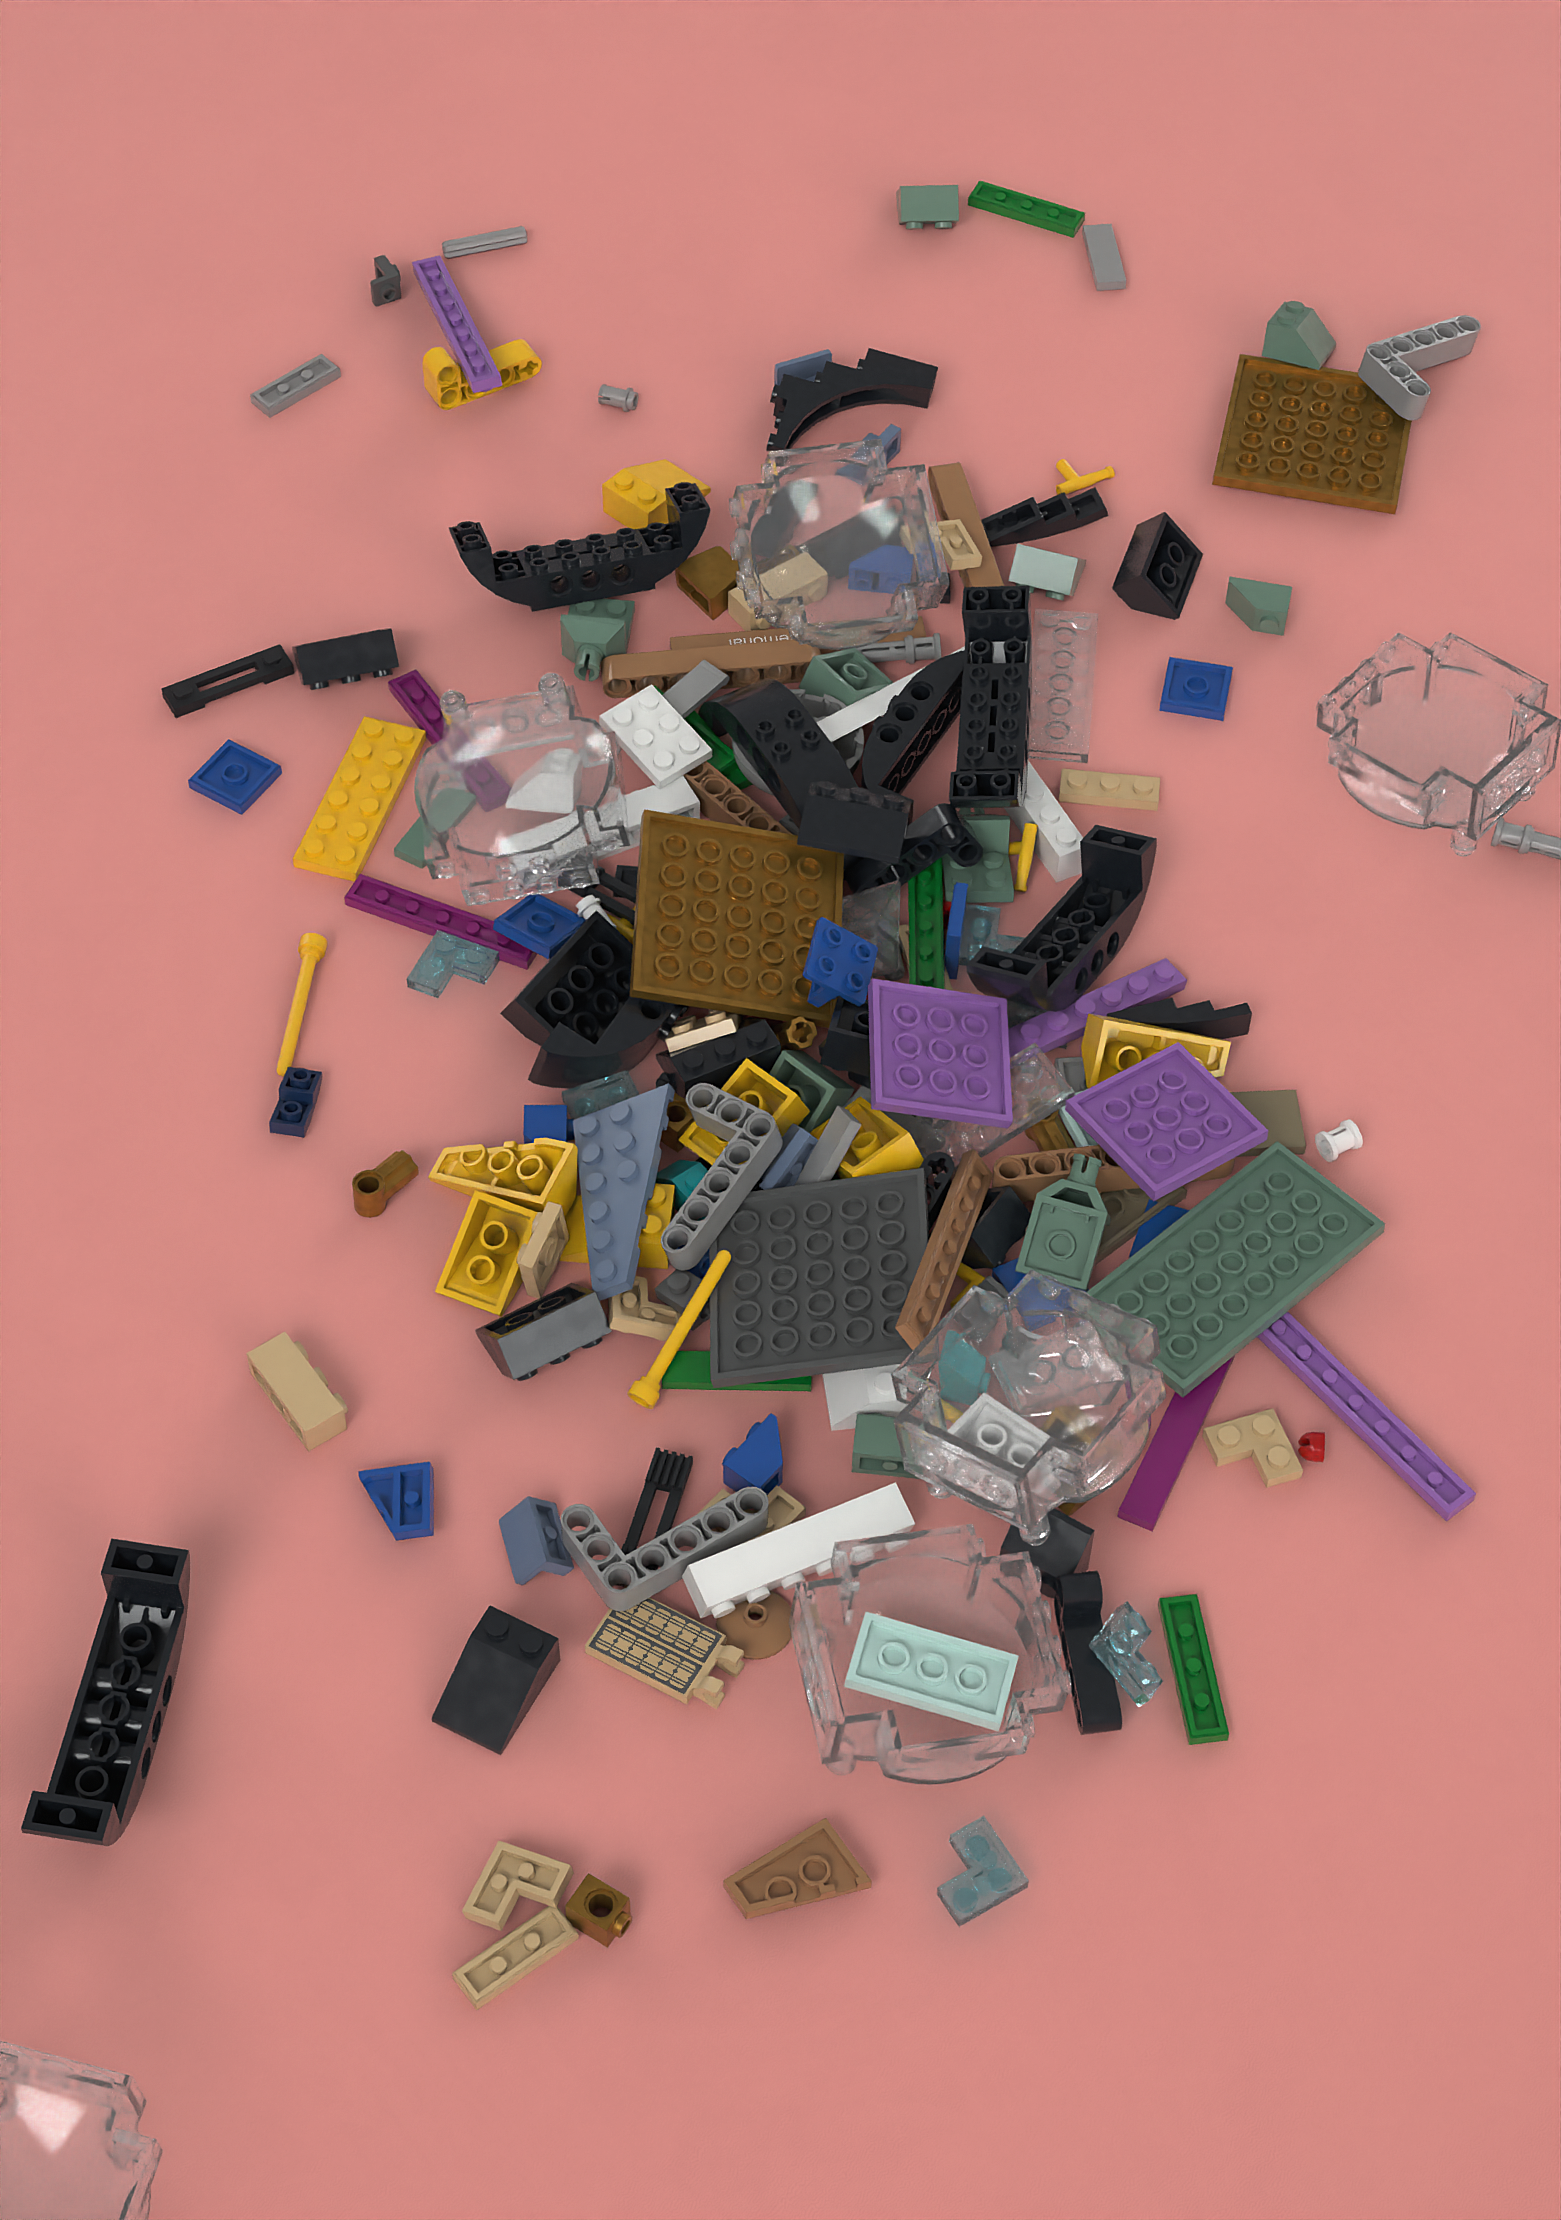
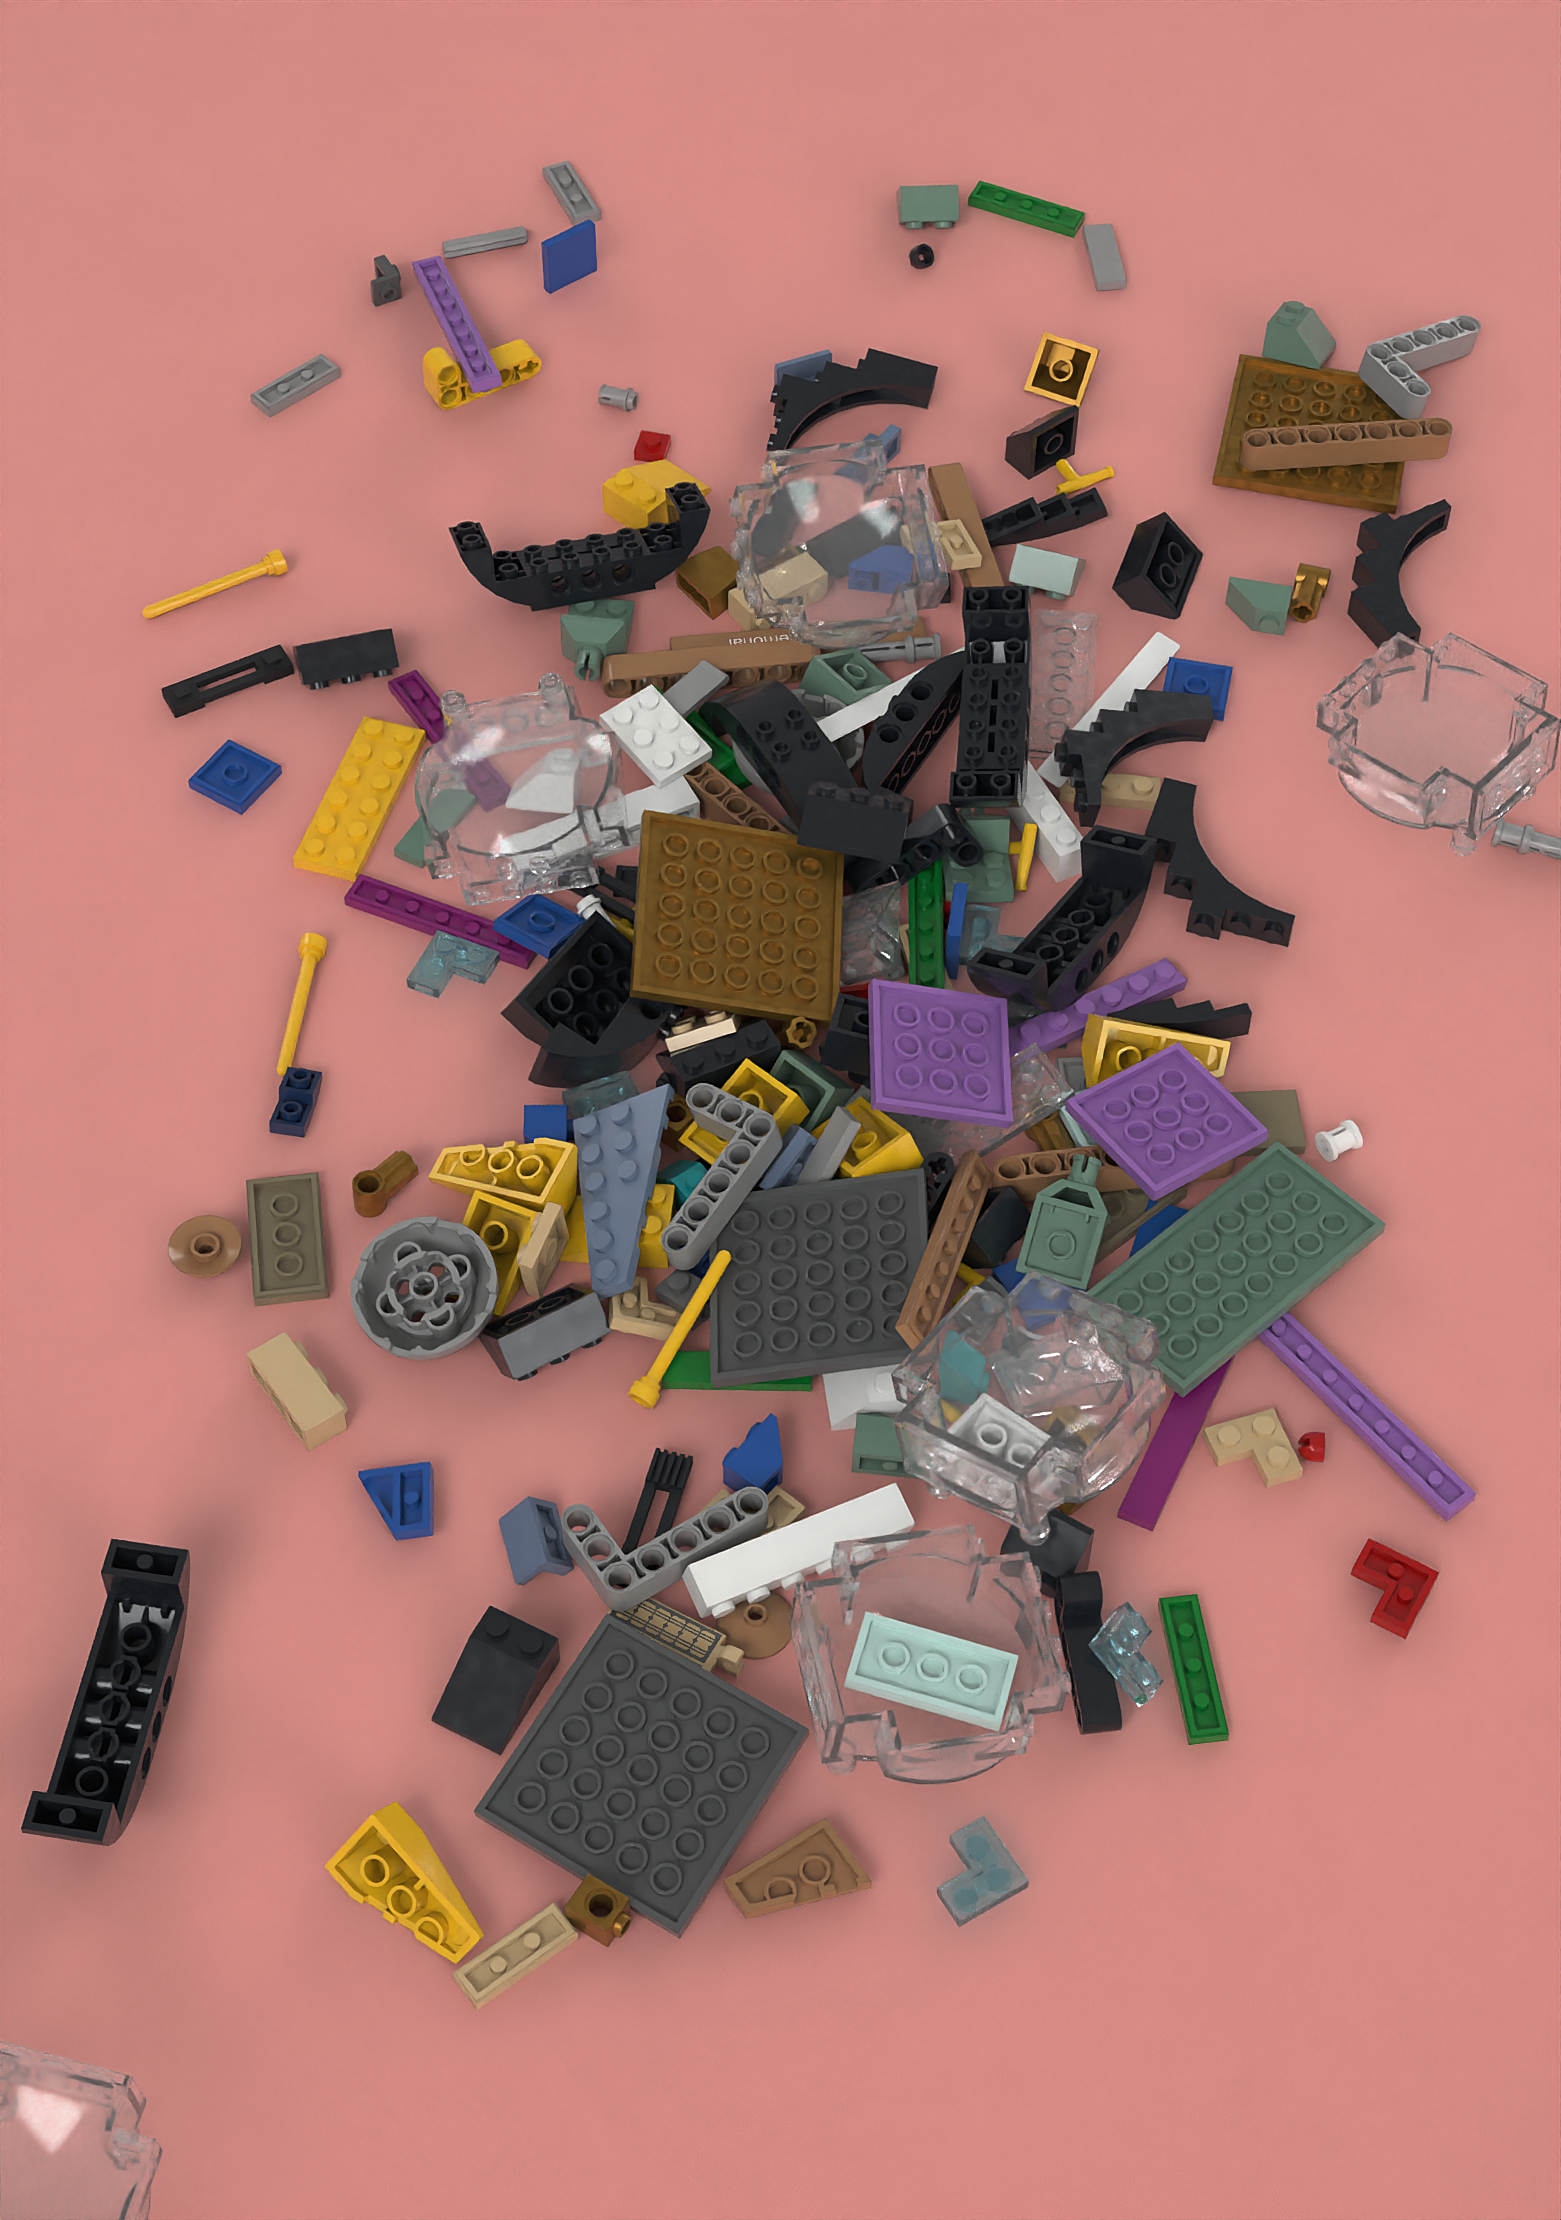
(203, 1235): none -> medium nougat dish
(271, 564): none -> yellow piece
(286, 1239): none -> dark tan tile
(402, 1876): none -> yellow wedge
(407, 1255): none -> light grey brick
(513, 1874): tan plate -> none
(569, 256): none -> blue tile
(571, 193): none -> light grey tile
(642, 1773): none -> dark grey plate
(652, 446): none -> red plate
(838, 964): blue bracket -> none
(928, 256): none -> black hinge
(1043, 442): none -> black slope
(1061, 369): none -> pearl gold slope
(1135, 676): none -> white sticker
(1145, 722): none -> black arch
(1192, 876): none -> black arch
(1308, 589): none -> pearl gold piece
(1345, 444): none -> medium nougat beam
(1386, 546): none -> black arch
(1404, 1585): none -> red plate

